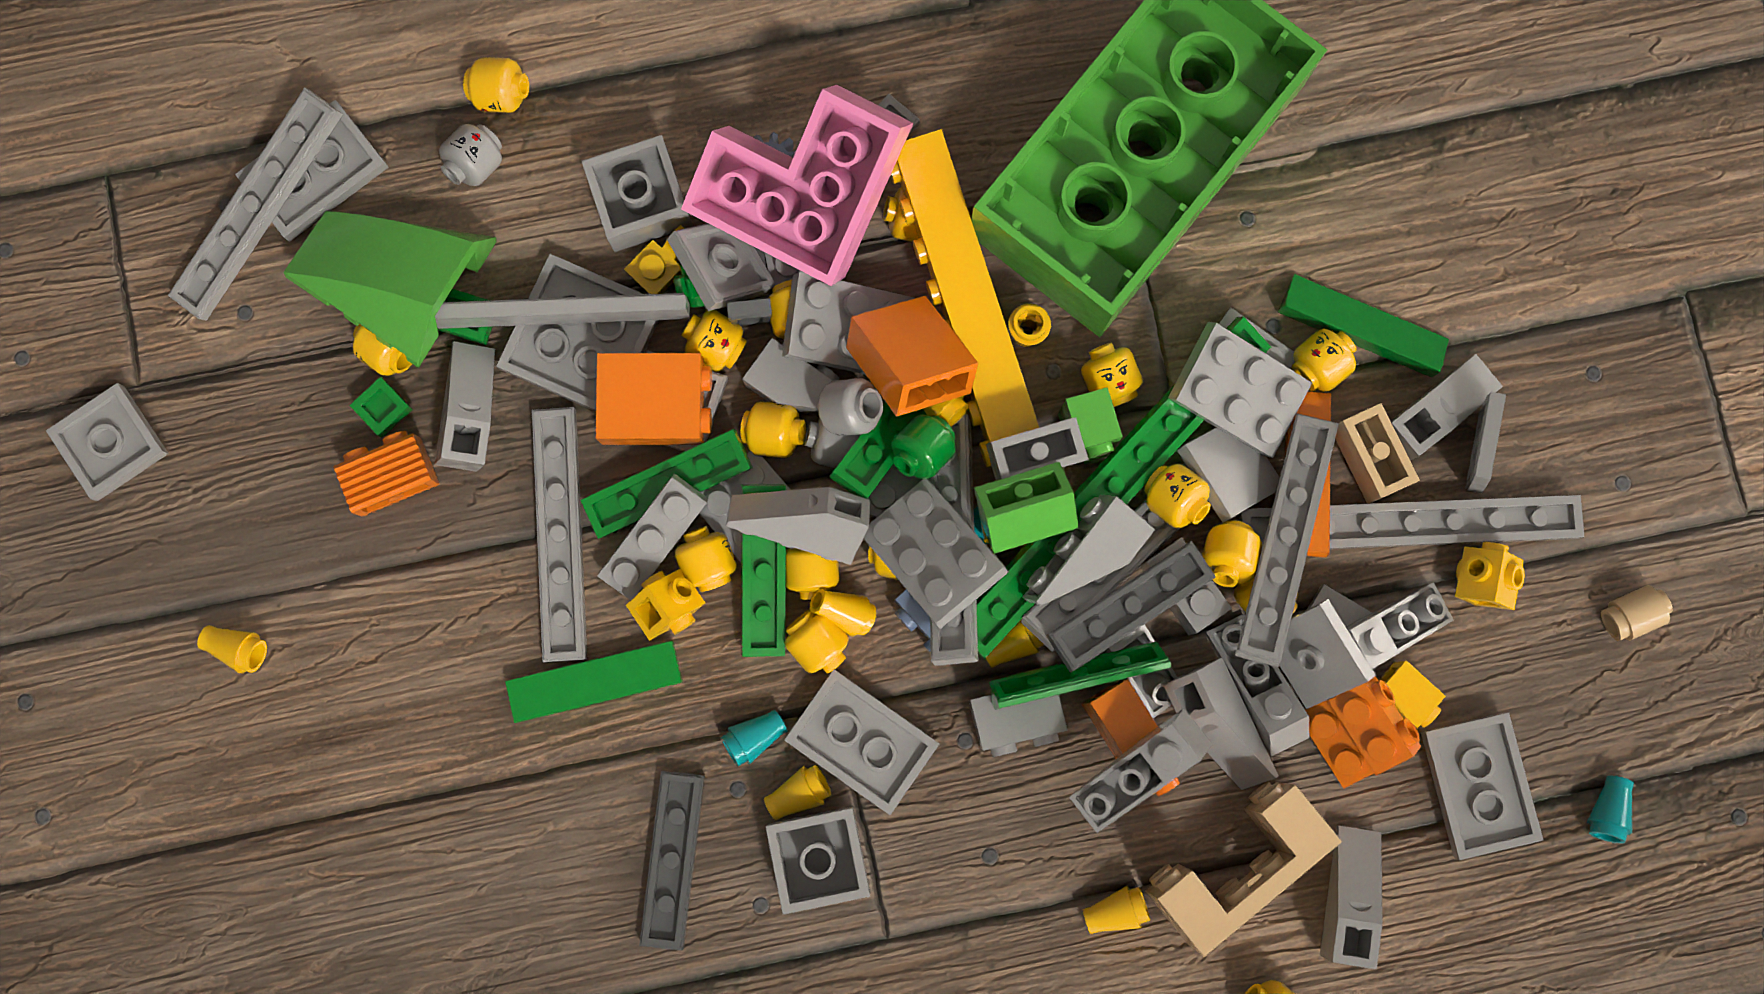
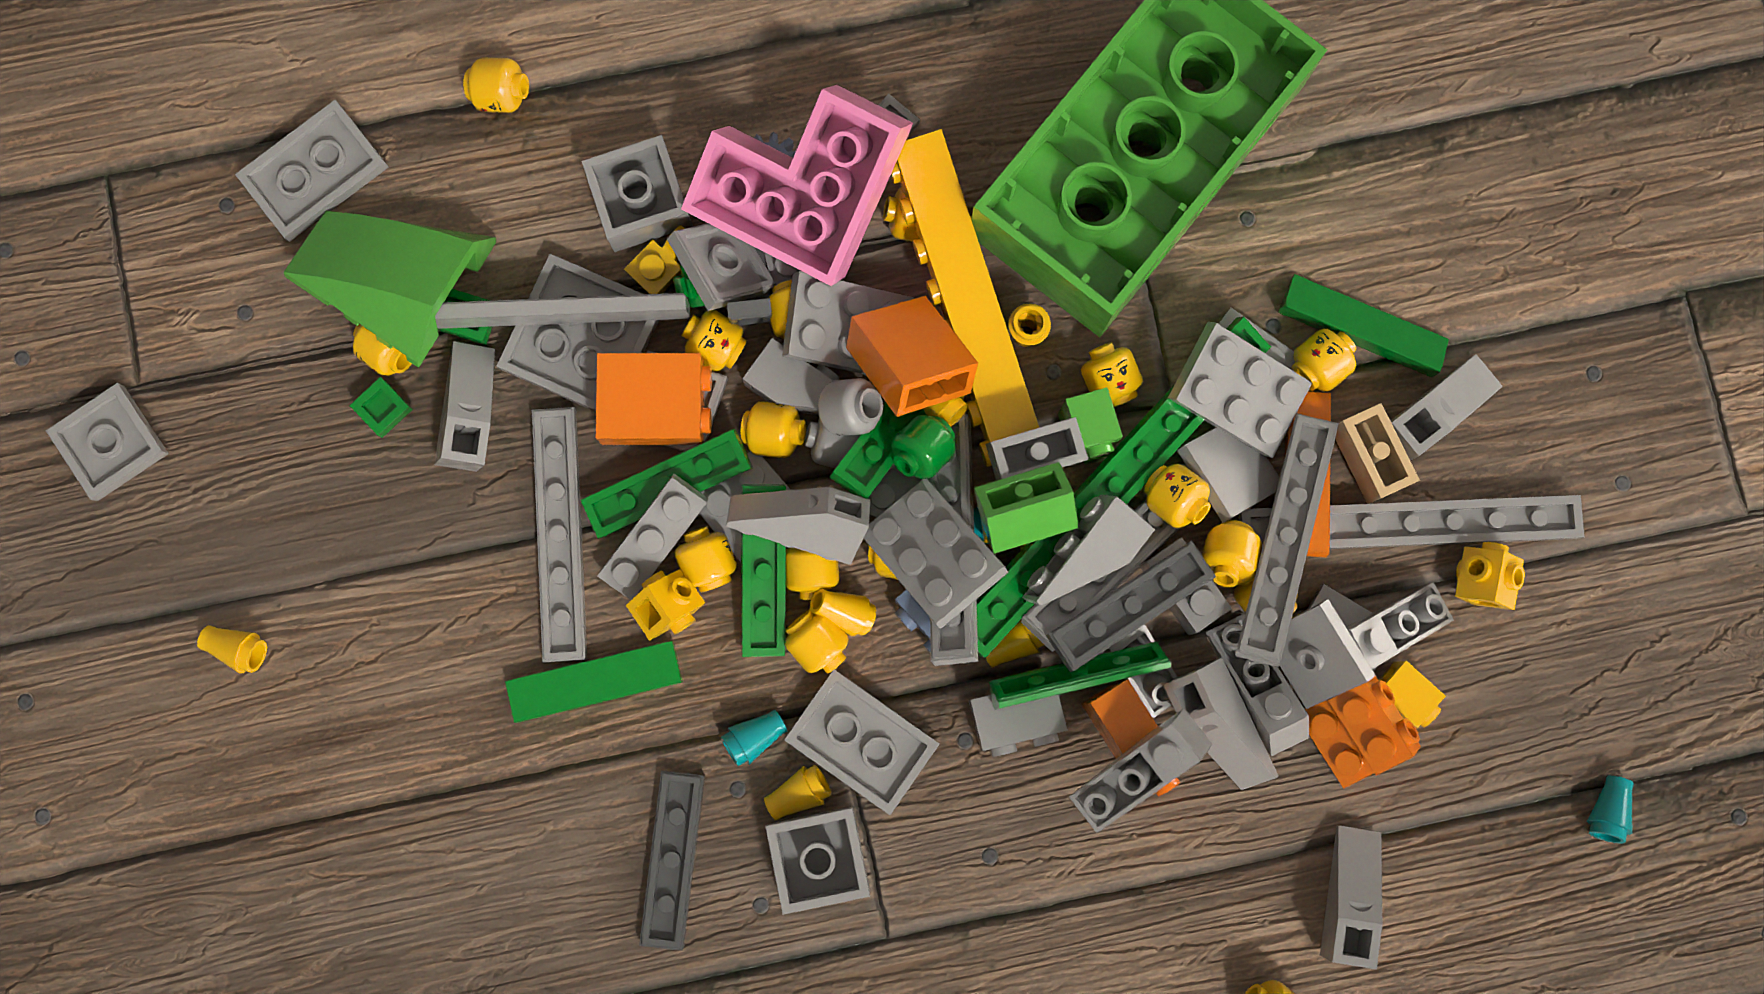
(255, 204): light grey tile -> none
(385, 473): orange brick -> none
(470, 154): light grey head -> none
(1118, 911): yellow cone -> none
(1300, 843): tan plate -> none
(1481, 786): light grey plate -> none
(1485, 442): light grey tile -> none
(1637, 613): tan brick -> none

